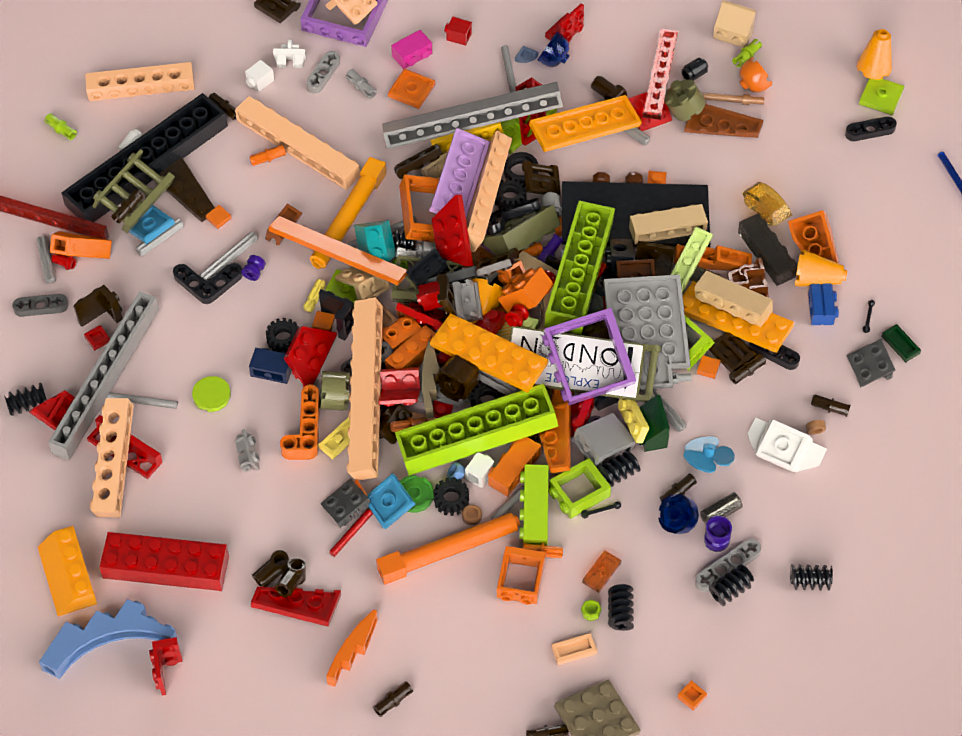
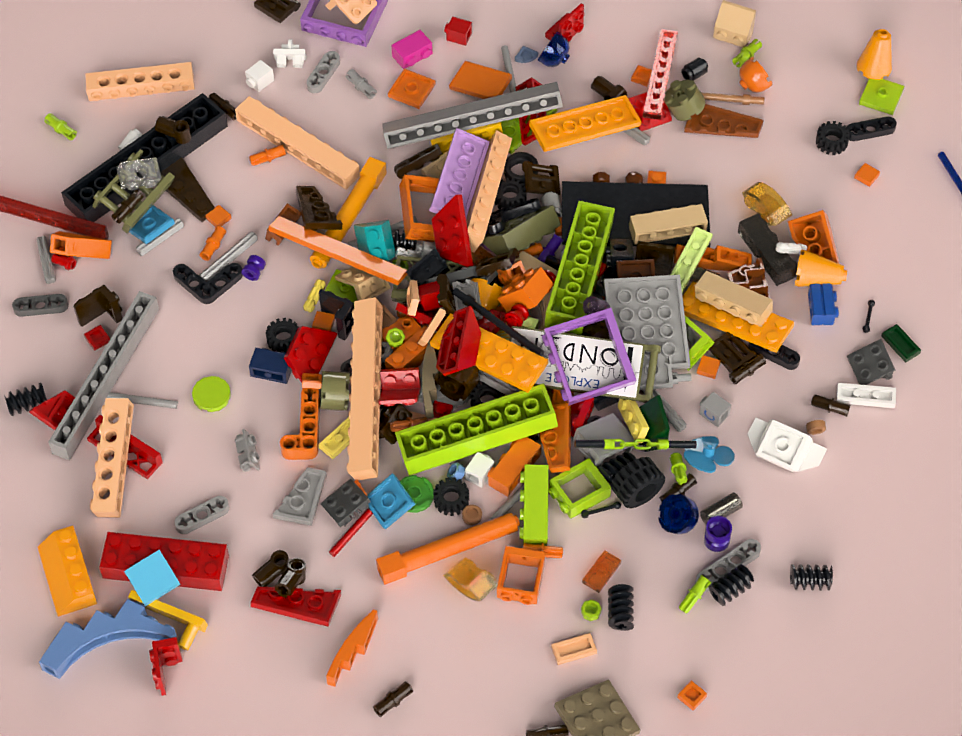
(147, 167): none -> clear brick
(152, 577): none -> medium azure tile
(176, 129): none -> dark brown piece
(186, 516): none -> light grey beam
(192, 621): none -> yellow piece
(212, 243): none -> orange pin
(303, 499): none -> light grey wing
(311, 381): none -> orange tile
(315, 211): none -> dark brown wing
(395, 337): none -> lime tile
(412, 297): none -> light nougat tile
(432, 327): none -> light nougat tile
(459, 343): none -> red wedge
(468, 300): none -> black bar
(471, 580): none -> clear yellow brick
(480, 81): none -> orange tile
(594, 304): none -> brick
(610, 444): none -> piece
(637, 482): none -> black tyre
(641, 75): none -> orange tile
(678, 468): none -> lime axle
(694, 594): none -> lime axle
(714, 409): none -> light grey brick
(790, 248): none -> white axle
(835, 130): none -> black tyre
(866, 395): none -> white plate
(867, 174): none -> orange tile

